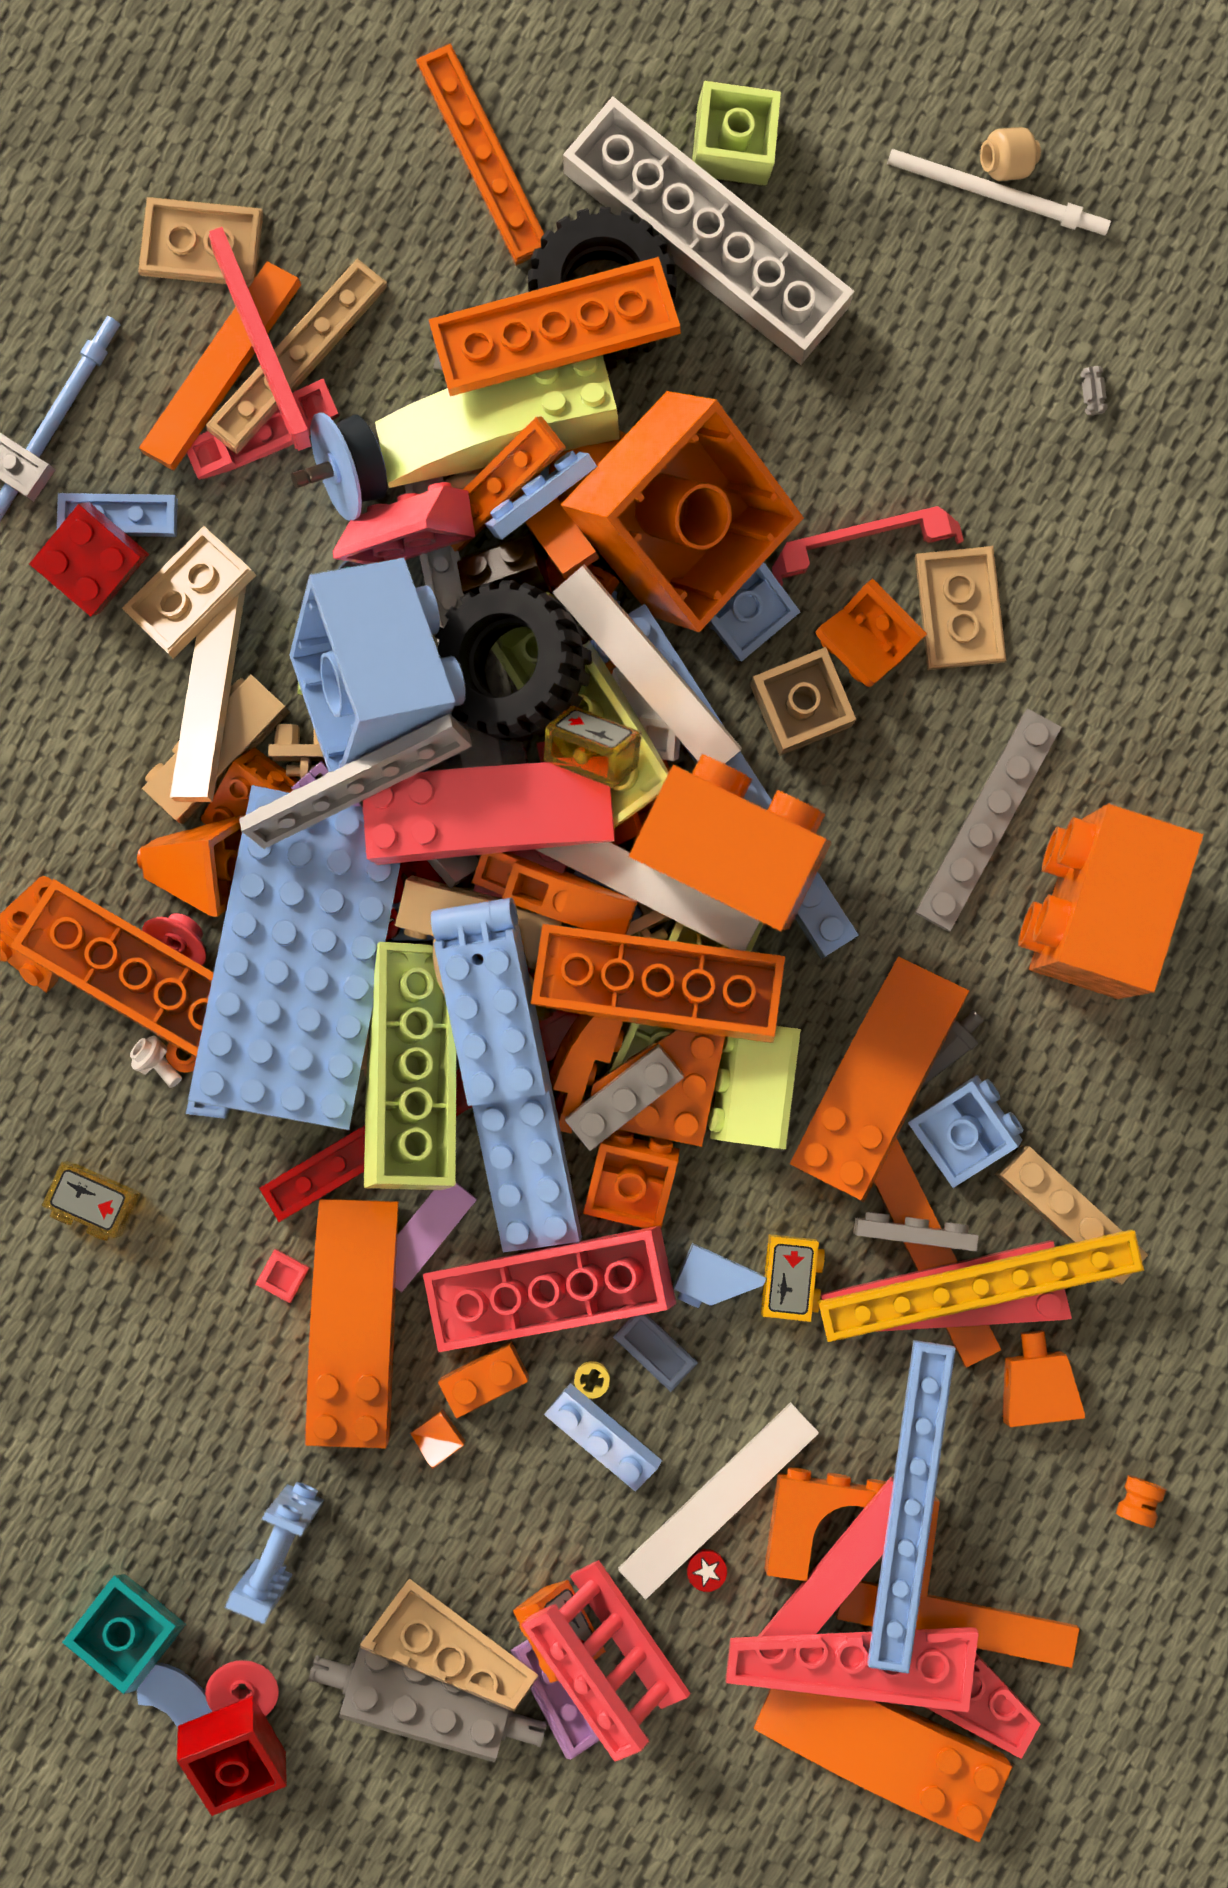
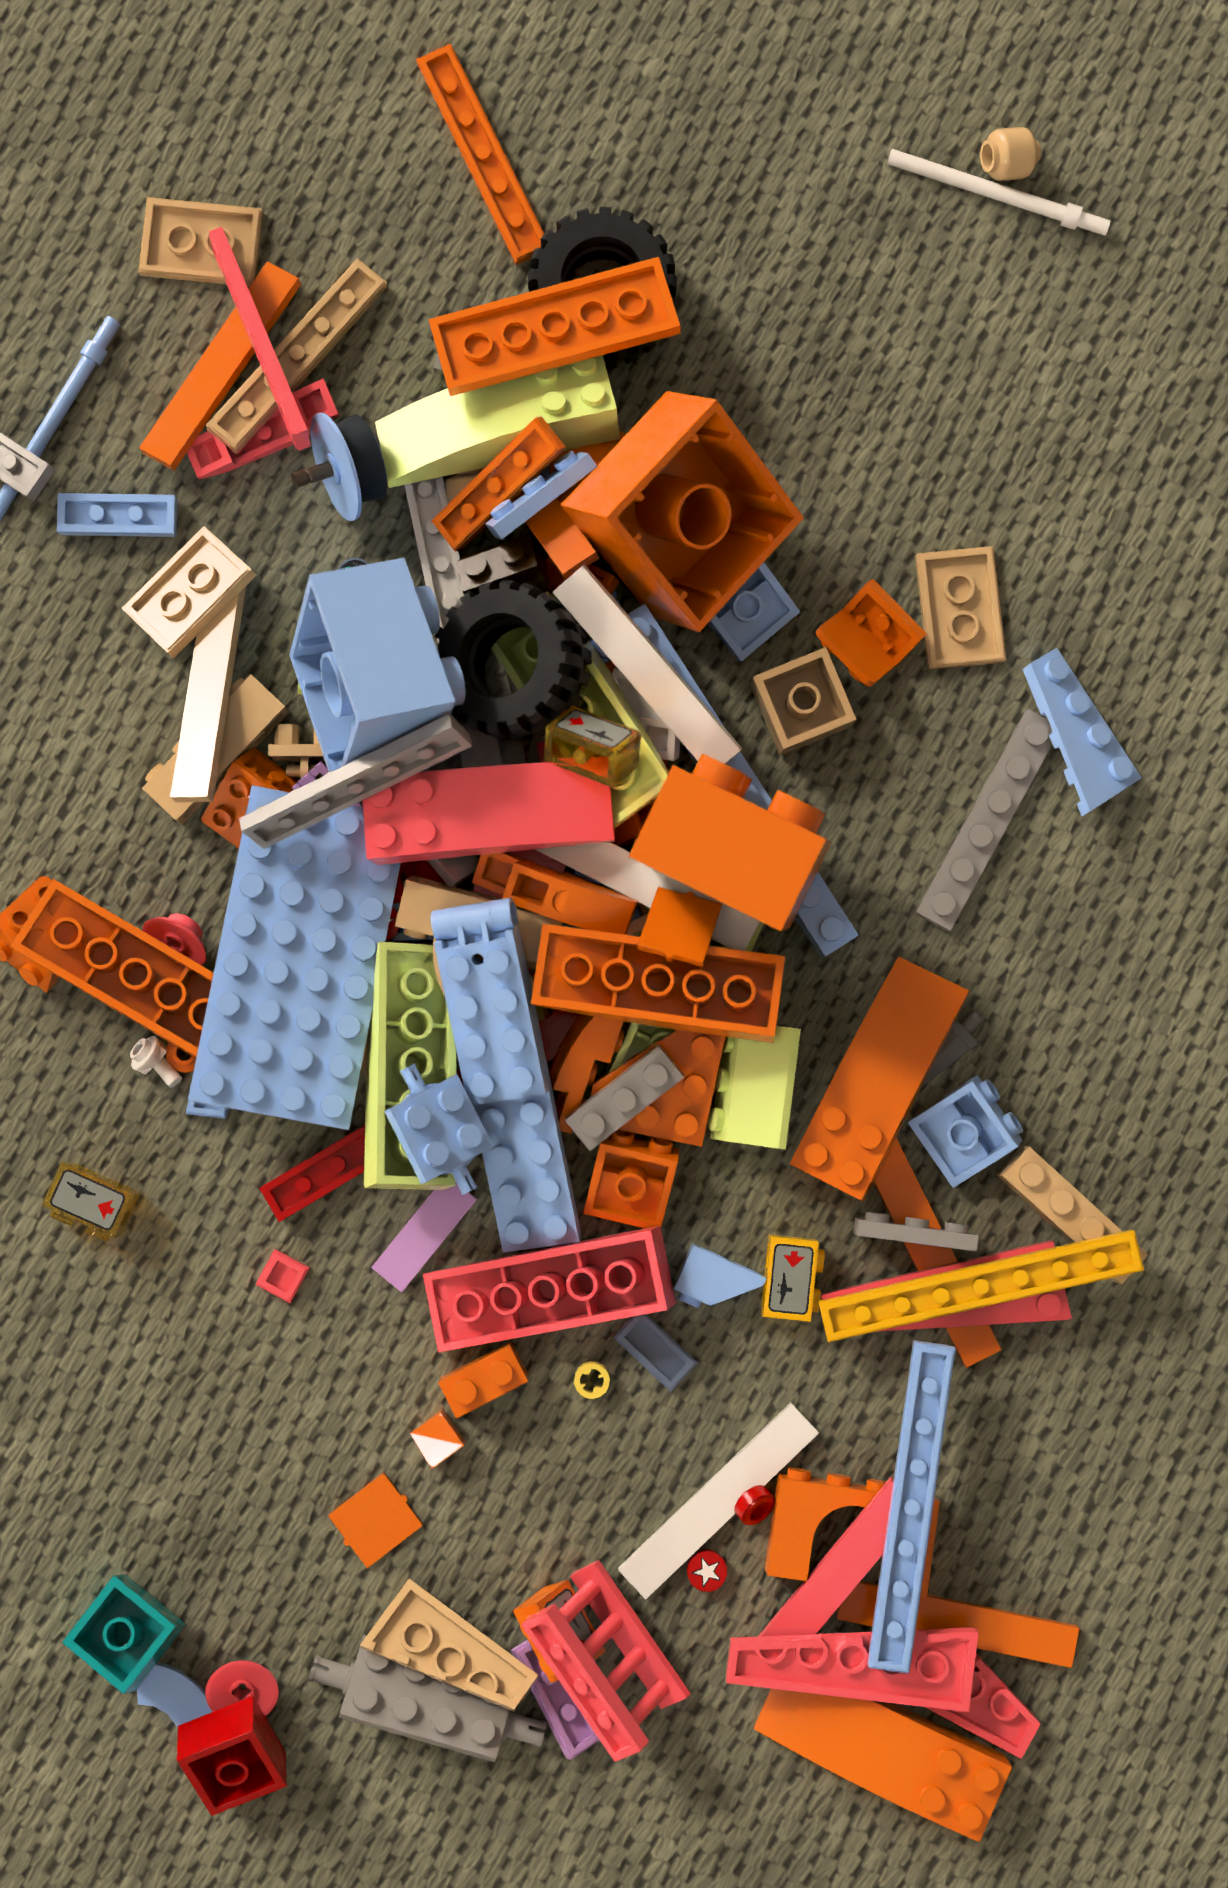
(89, 558): red brick -> none
(195, 864): orange slope -> none
(266, 1578): light blue fence -> none
(352, 1324): orange slope -> none
(375, 1520): none -> orange piece
(408, 526): coral slope -> none
(438, 1129): none -> light blue plate
(603, 1437): light blue plate -> none
(679, 926): none -> orange piece
(708, 230): white brick -> none
(736, 132): yellowish green brick -> none
(754, 1505): none -> red tile
(934, 524): coral piece -> none
(1039, 1385): orange torso -> none
(1087, 744): none -> light blue wing
(1094, 390): light grey piece -> none
(1111, 901): orange brick -> none
(1141, 1501): orange wheel -> none

